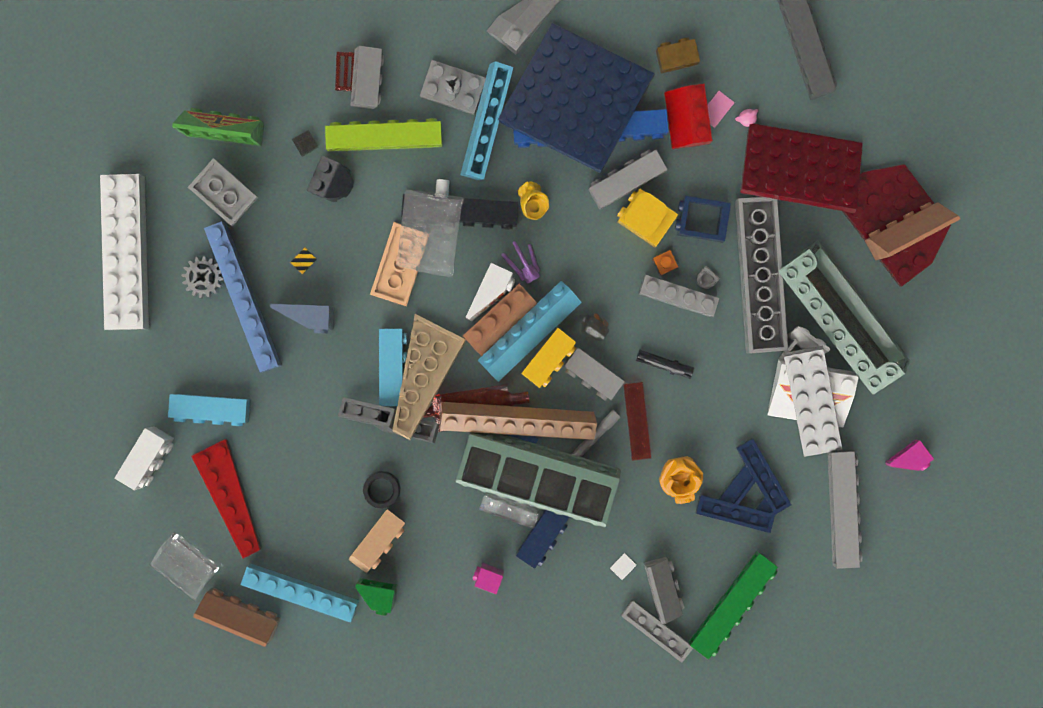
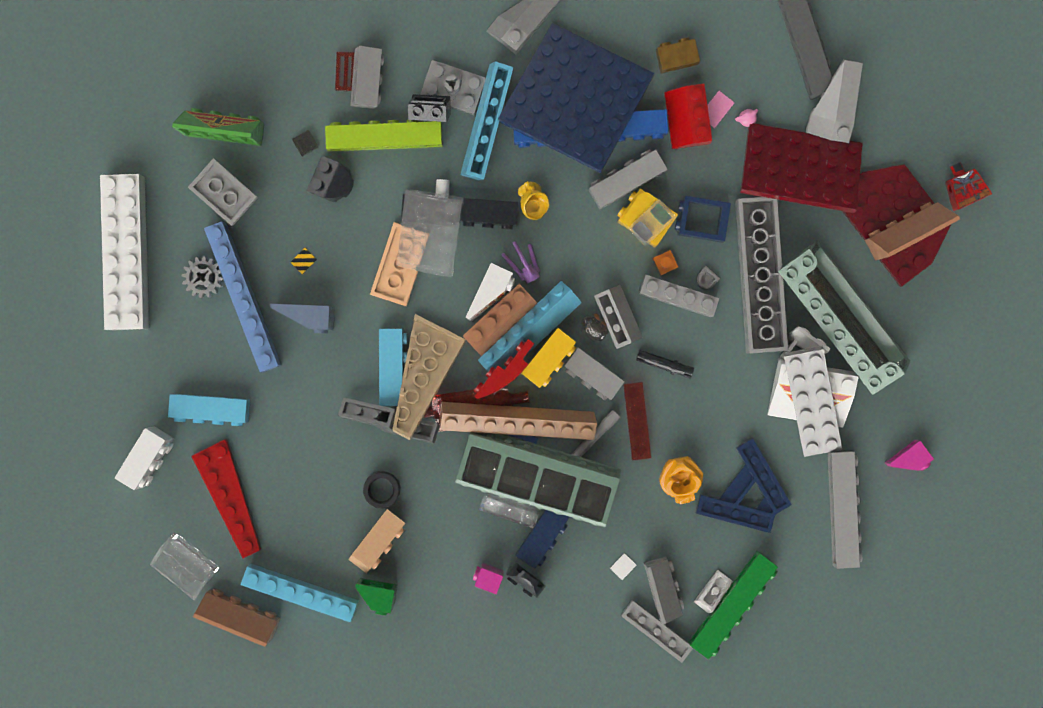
(429, 108): none -> window
(499, 377): none -> red slope
(520, 576): none -> black slope
(618, 316): none -> light grey brick
(652, 222): none -> clear piece
(713, 592): none -> white slope
(837, 107): none -> light grey wedge
(965, 187): none -> torso

